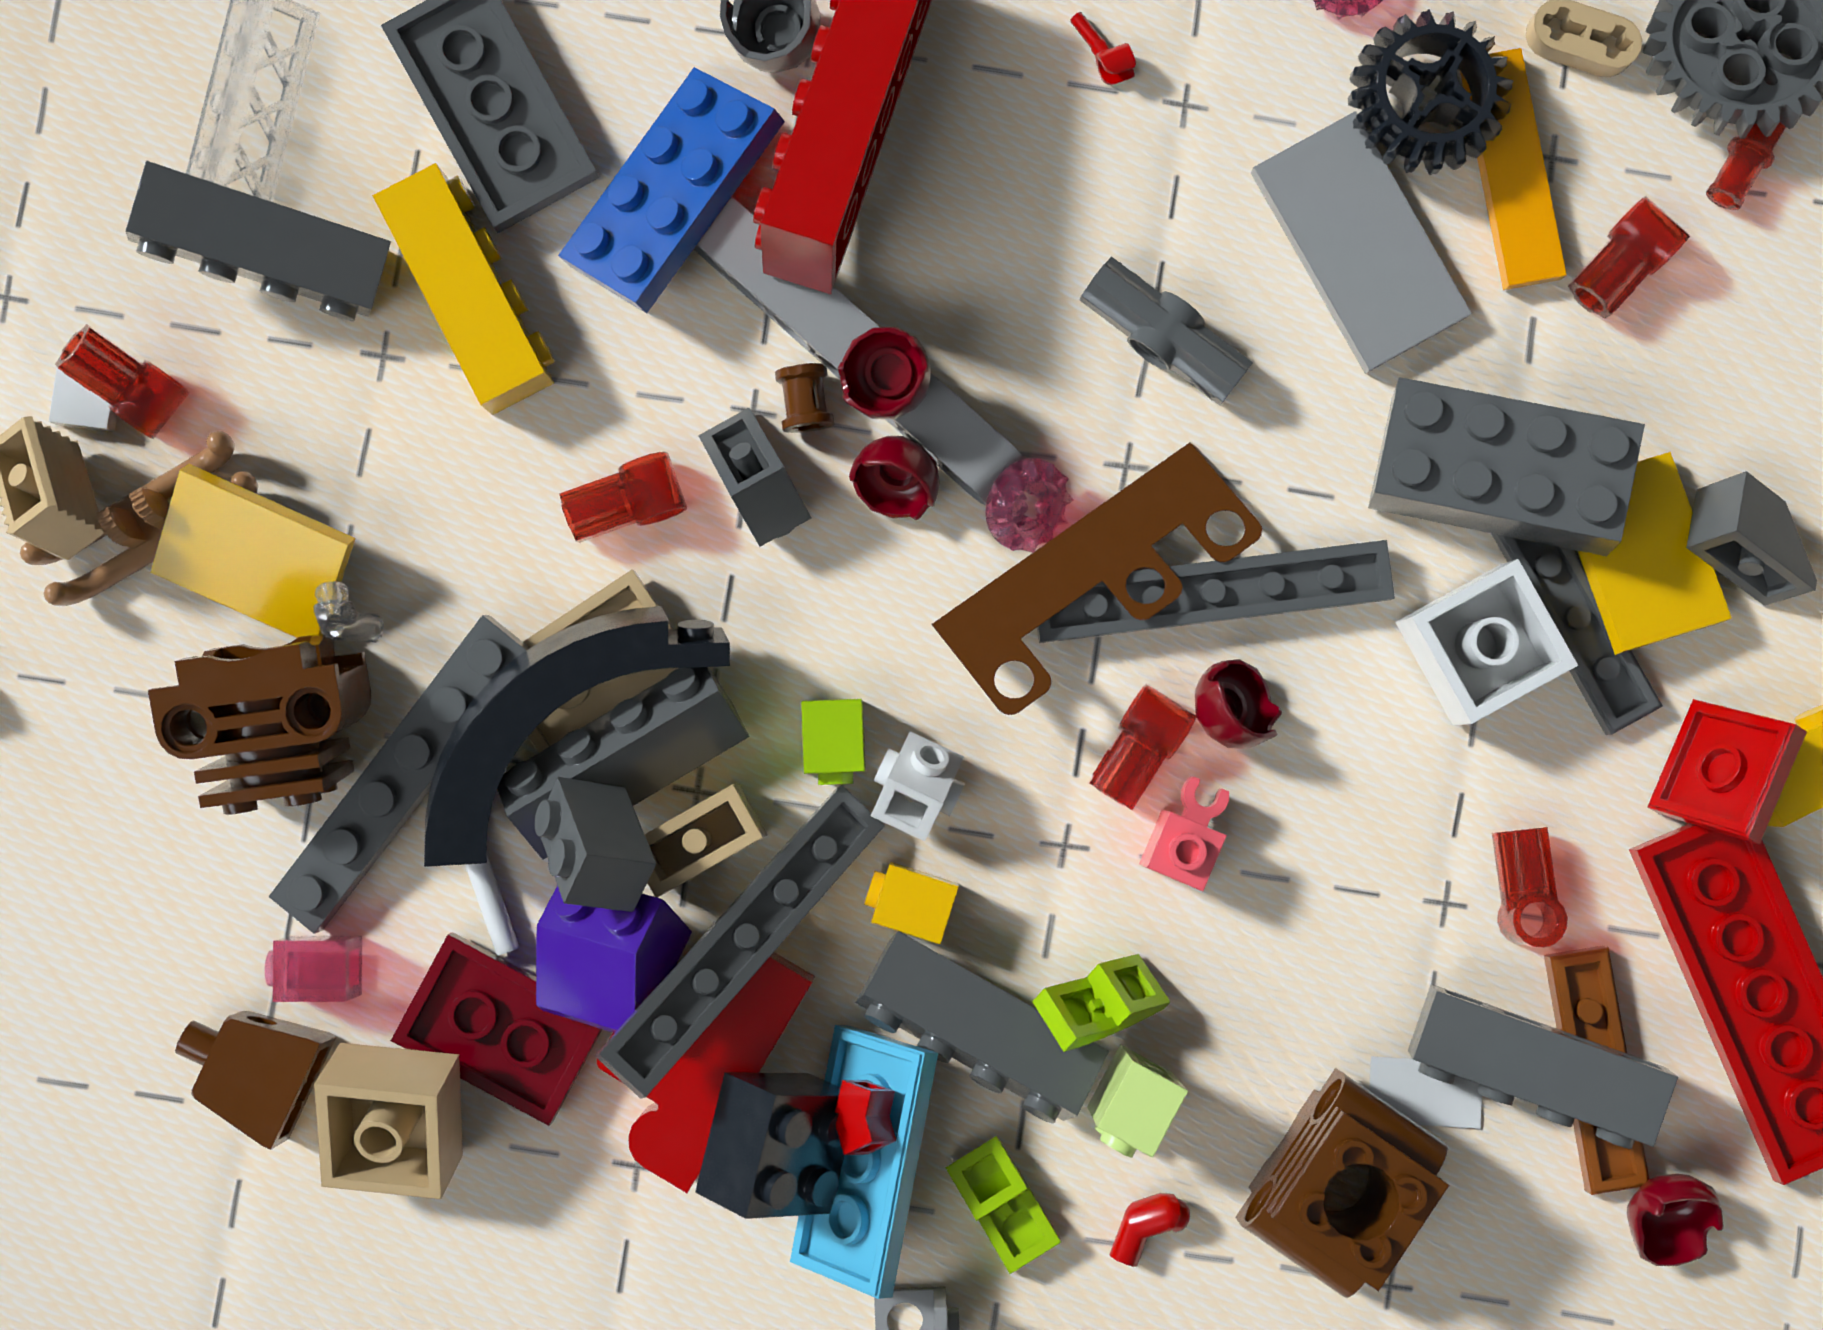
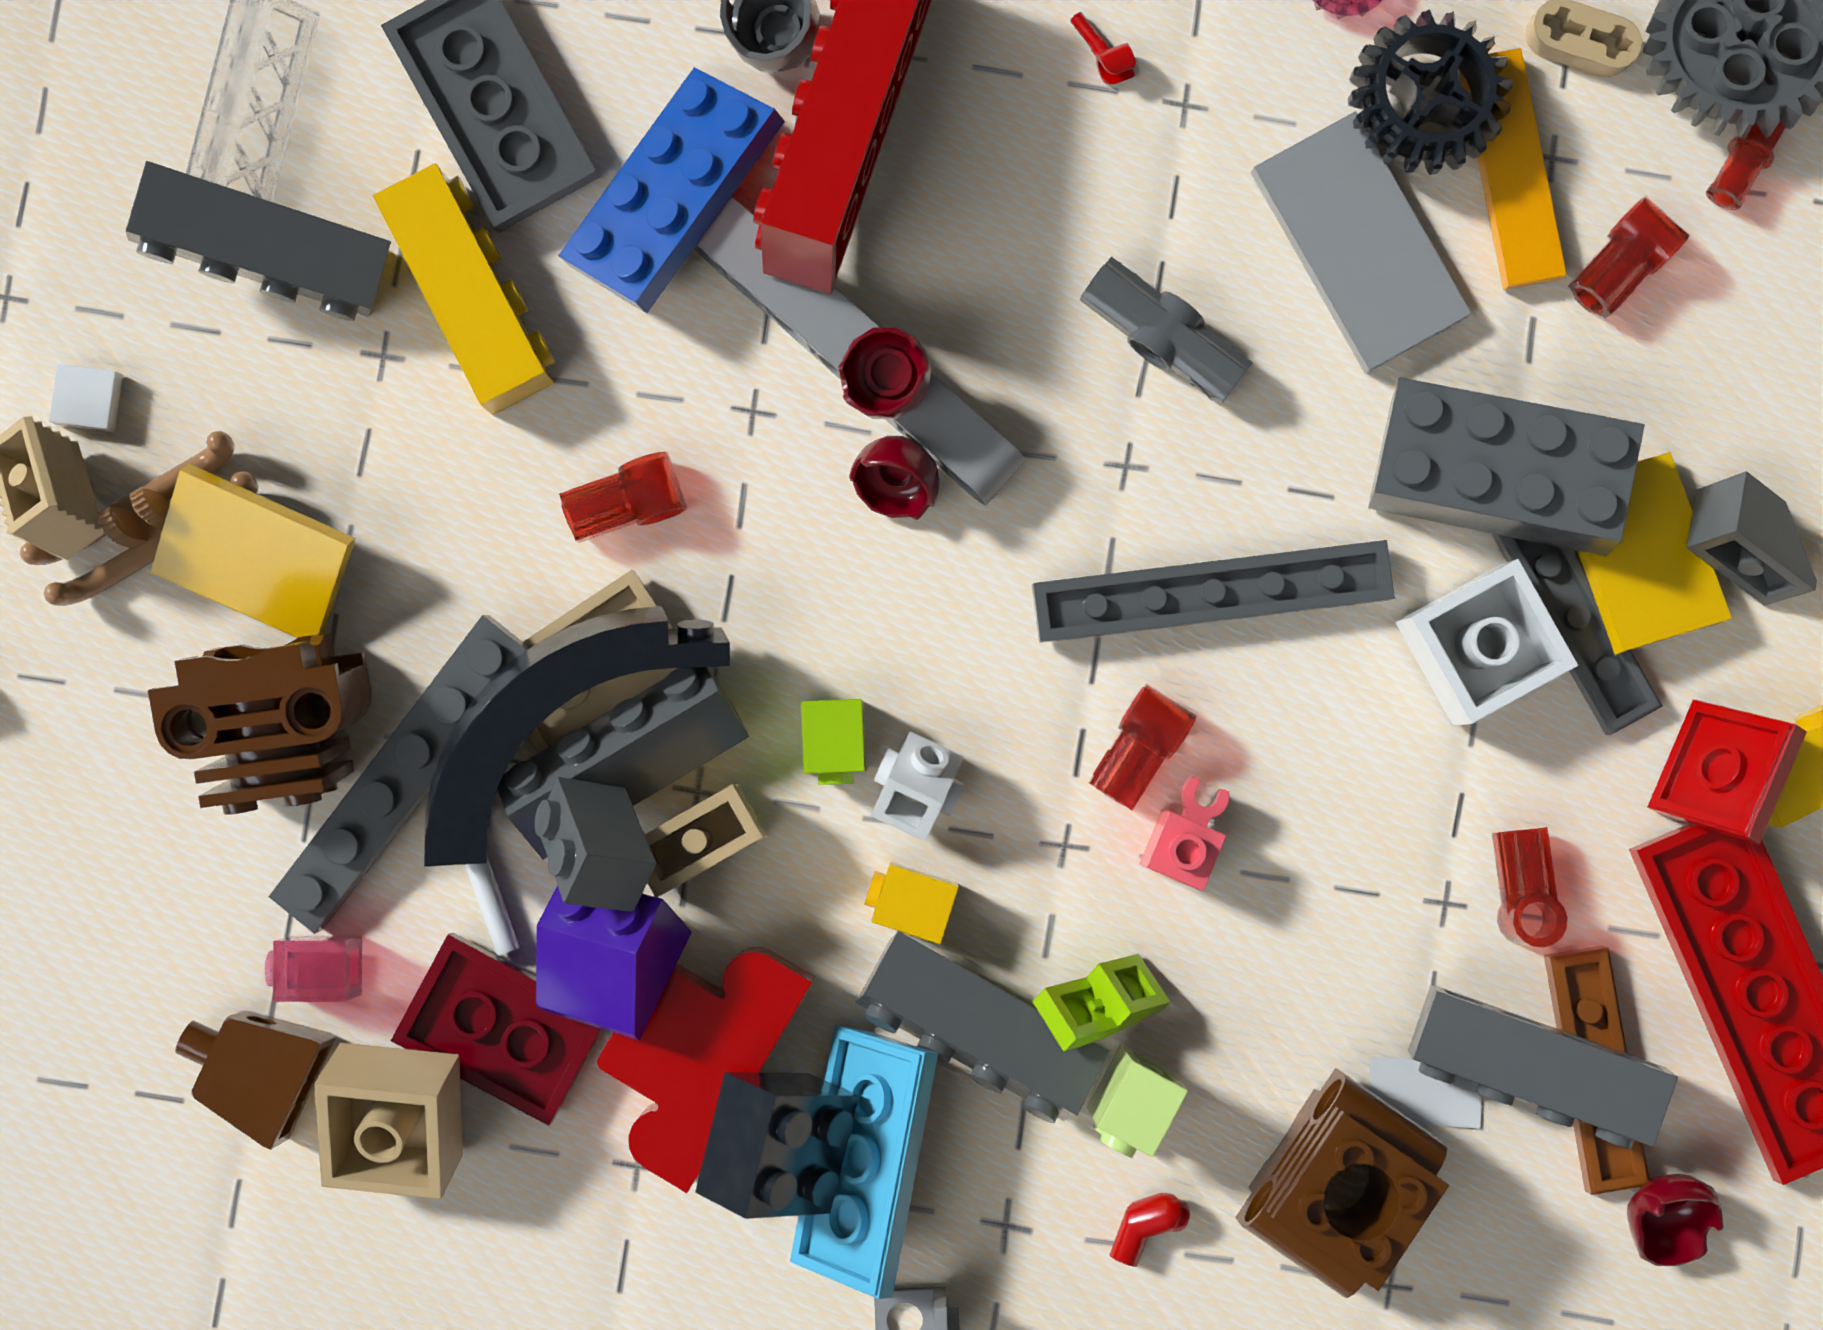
(135, 390): clear red piece -> none
(339, 618): clear arm -> none
(739, 943): dark grey plate -> none
(754, 477): dark grey slope -> none
(804, 397): reddish brown bush -> none
(864, 1117): red piece -> none
(1003, 1204): lime slope -> none
(1008, 504): clear pink gear -> none
(1097, 548): reddish brown piece -> none
(1235, 705): dark red hair -> none

